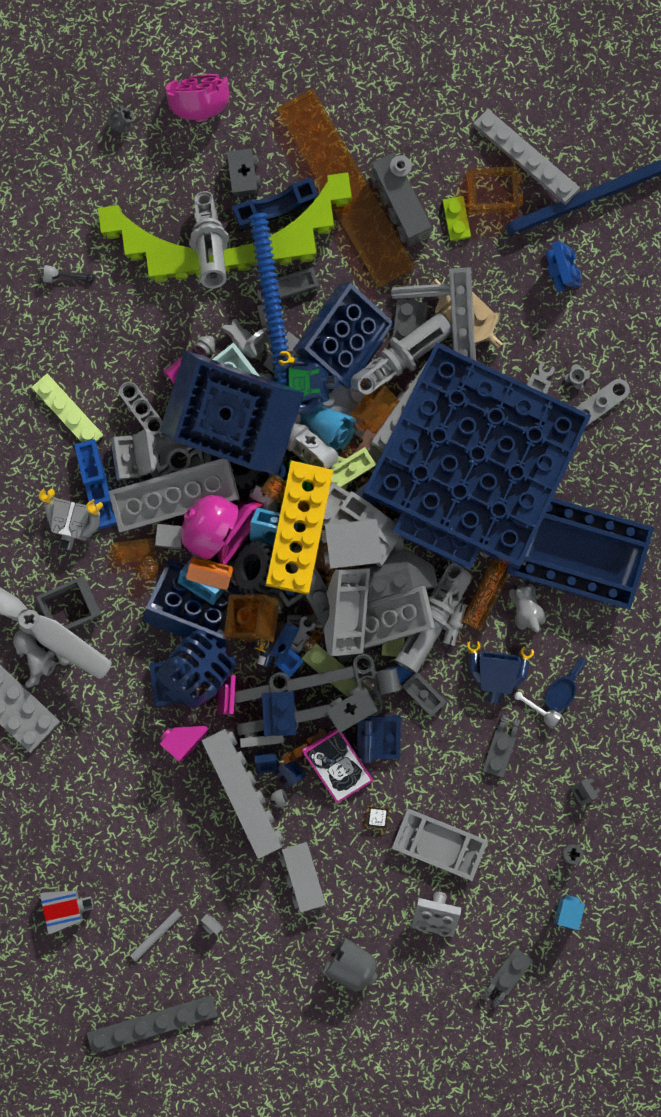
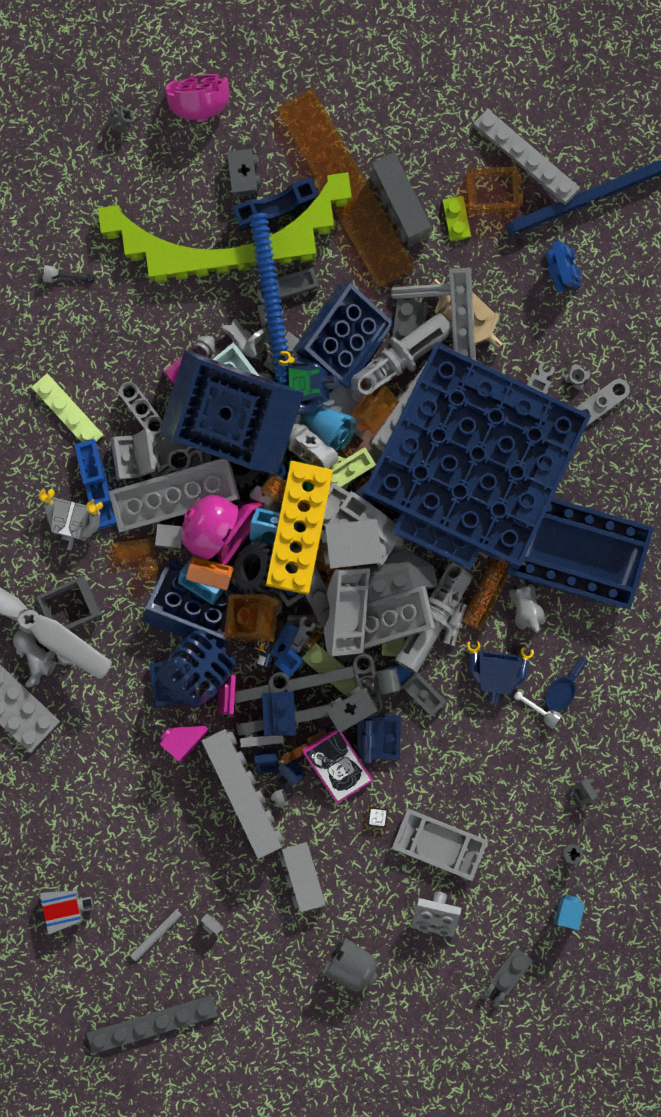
(209, 239): light grey piece -> none
(397, 171): light grey plate -> none
(500, 748): dark grey hinge -> none

